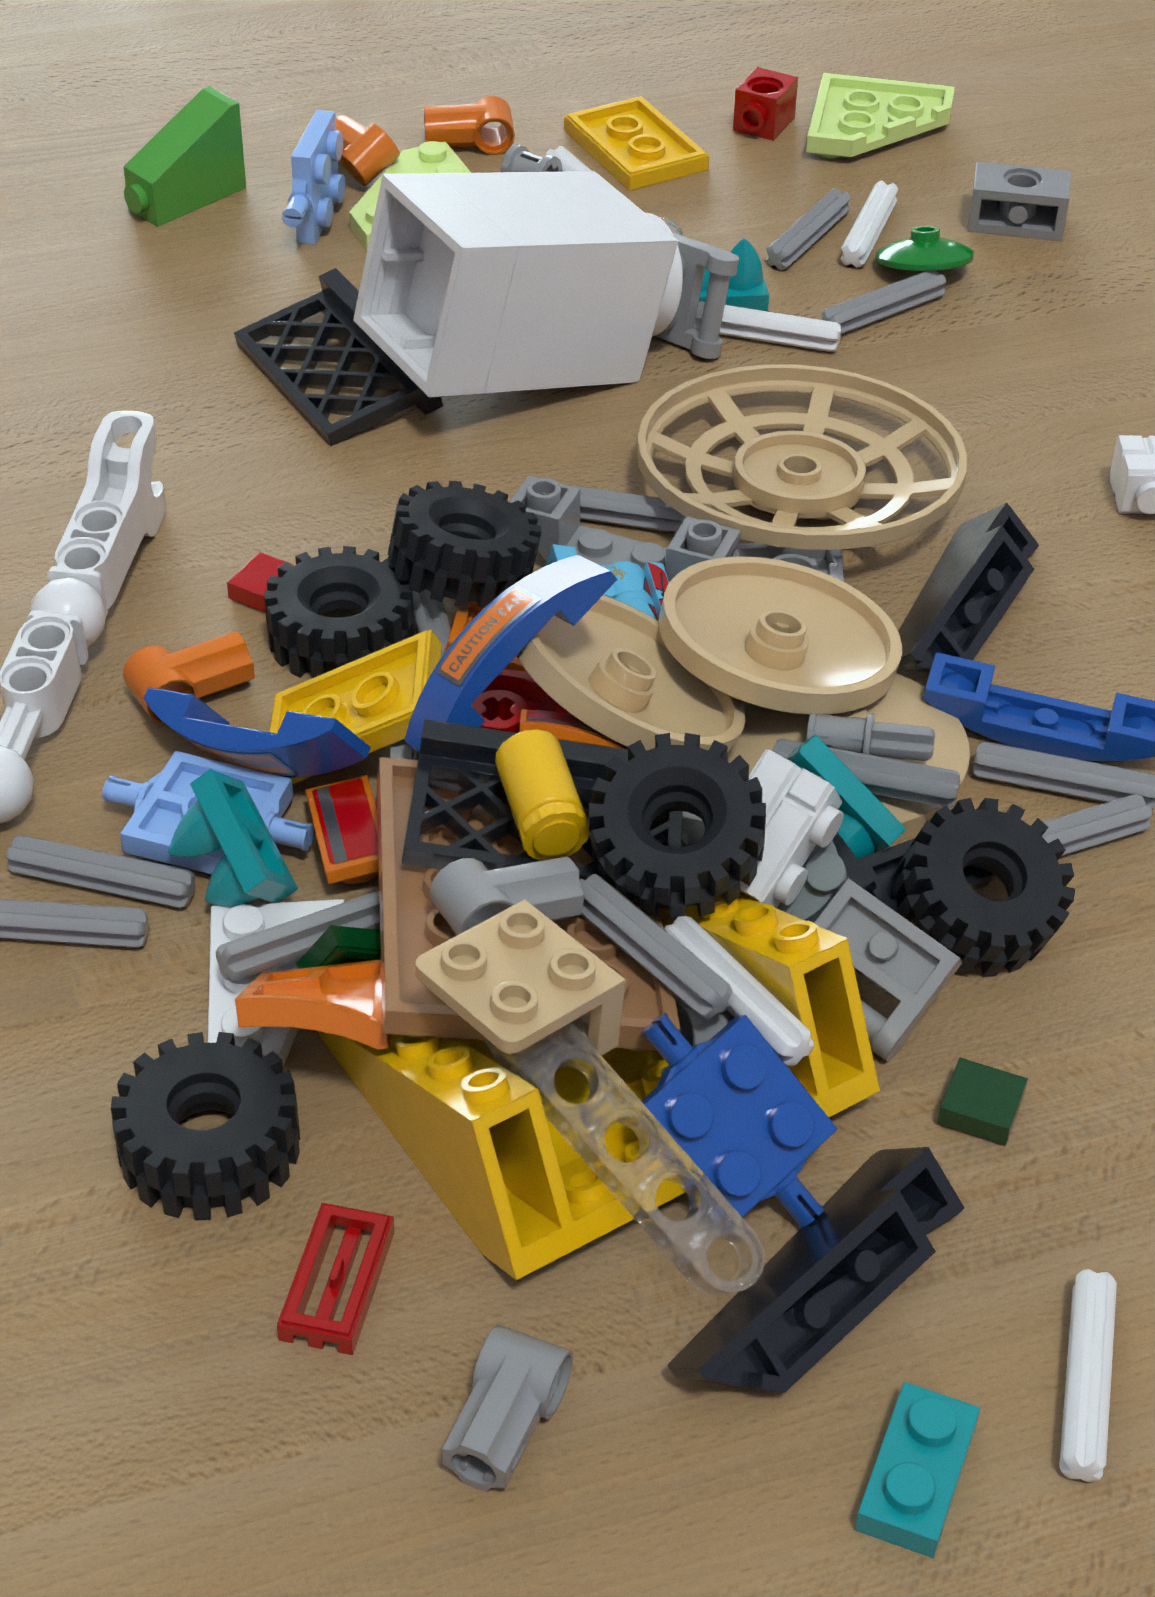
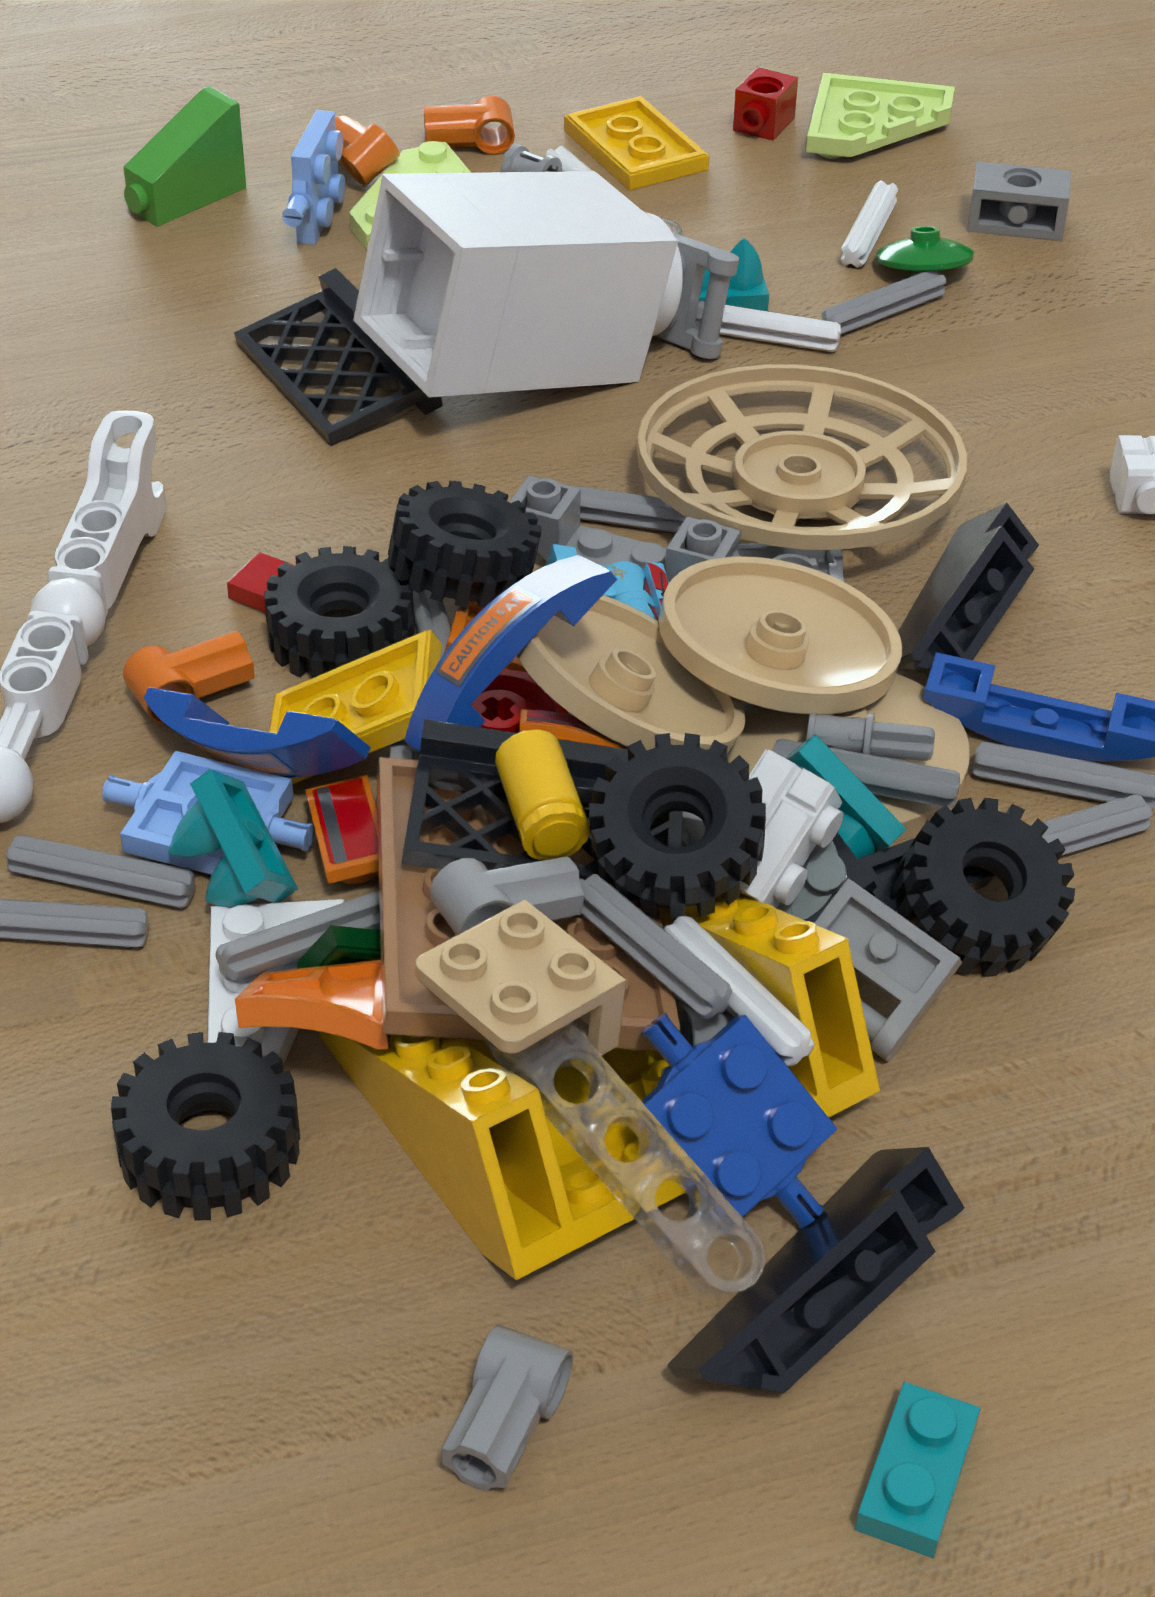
(322, 1326): red tile -> none
(808, 229): light grey axle -> none
(982, 1101): dark green tile -> none
(1088, 1376): white axle -> none

